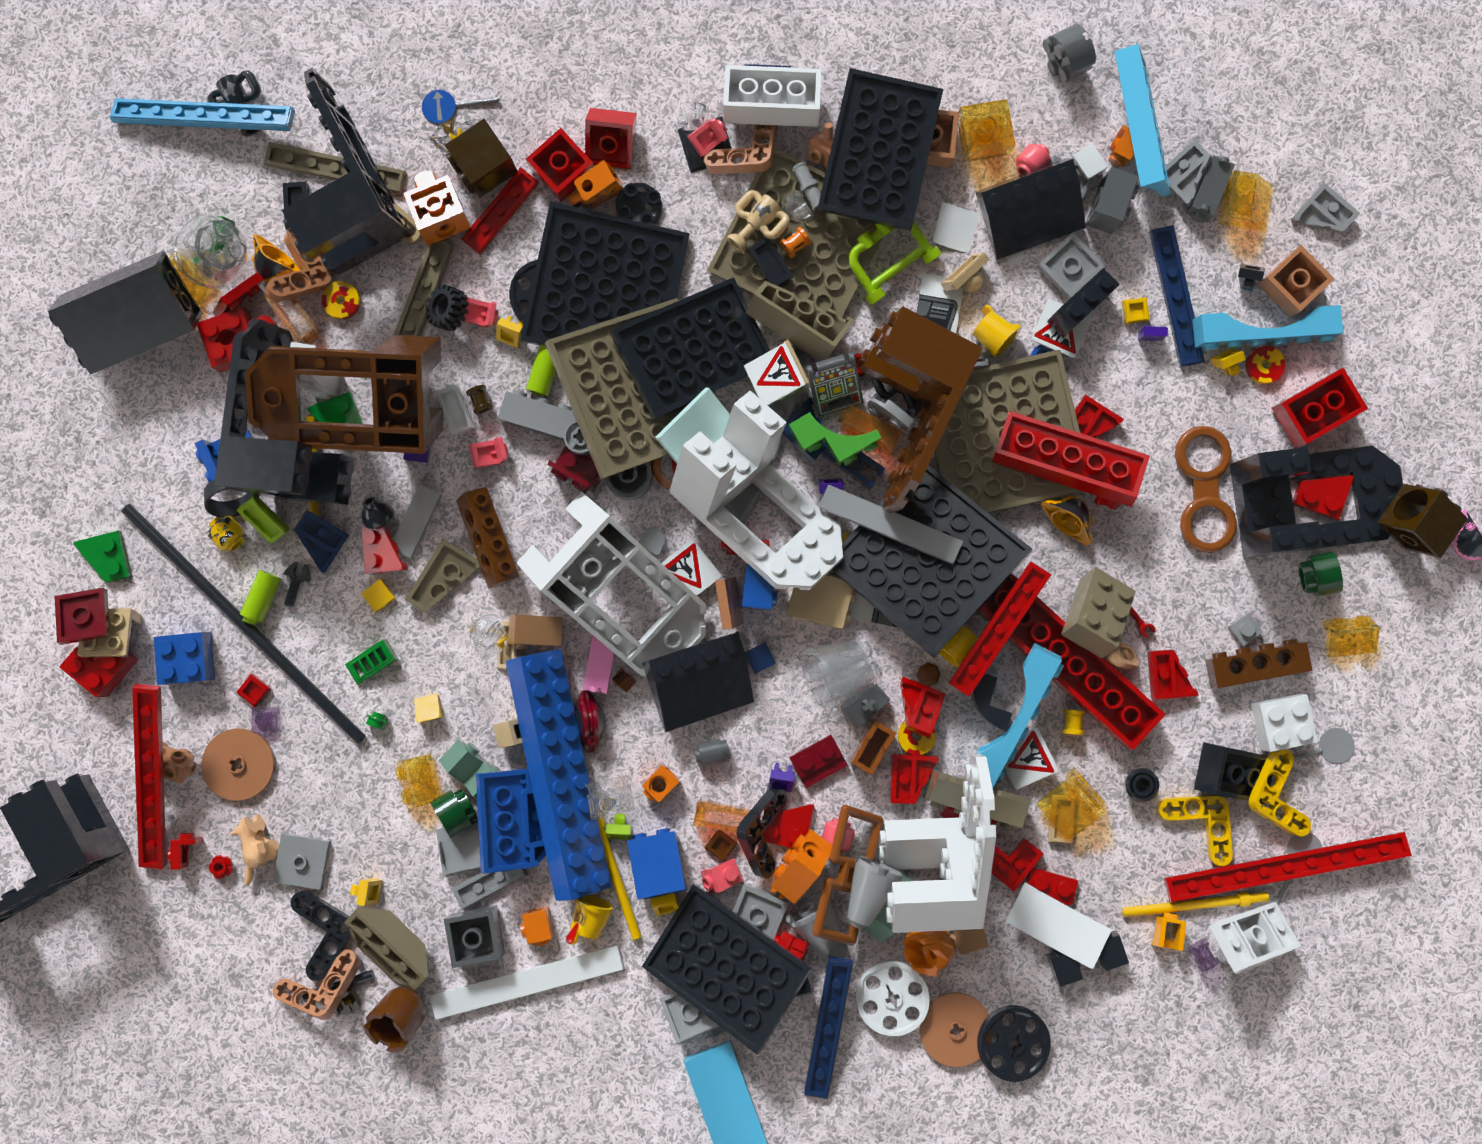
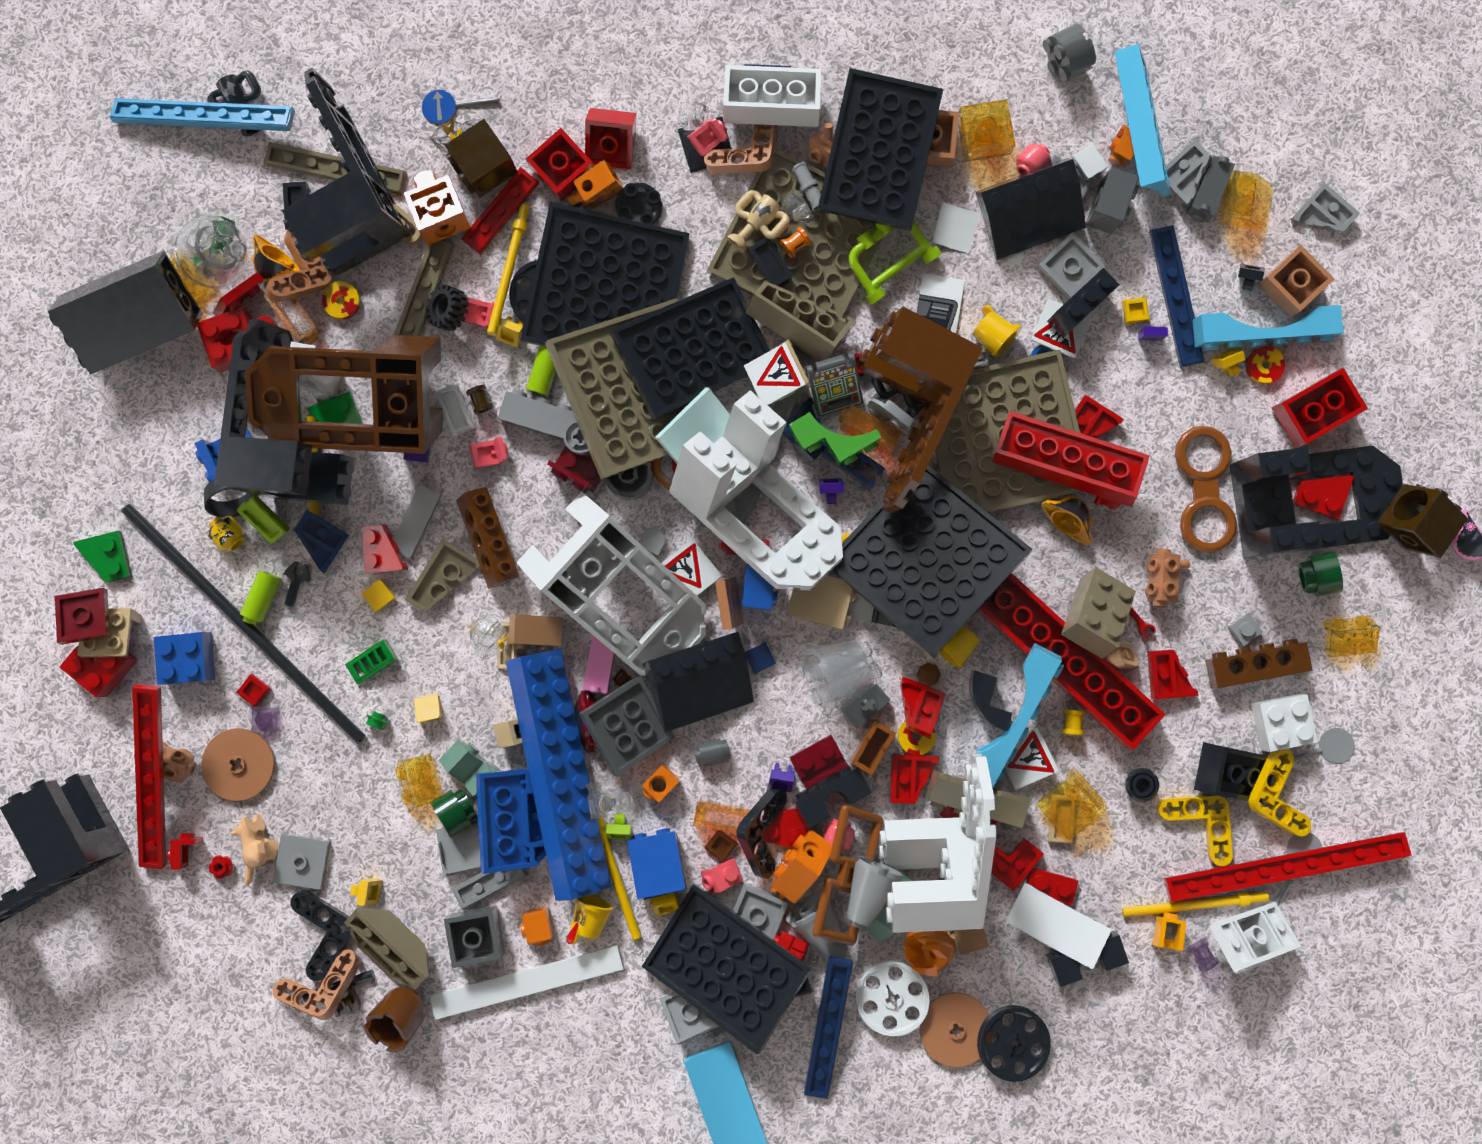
(376, 513): black brick -> none
(519, 228): none -> yellow bar
(626, 725): none -> dark grey plate
(811, 804): none -> black arch
(891, 524): light grey tile -> none
(967, 275): tan tile -> none
(999, 628): red plate -> none
(1164, 577): none -> nougat brick

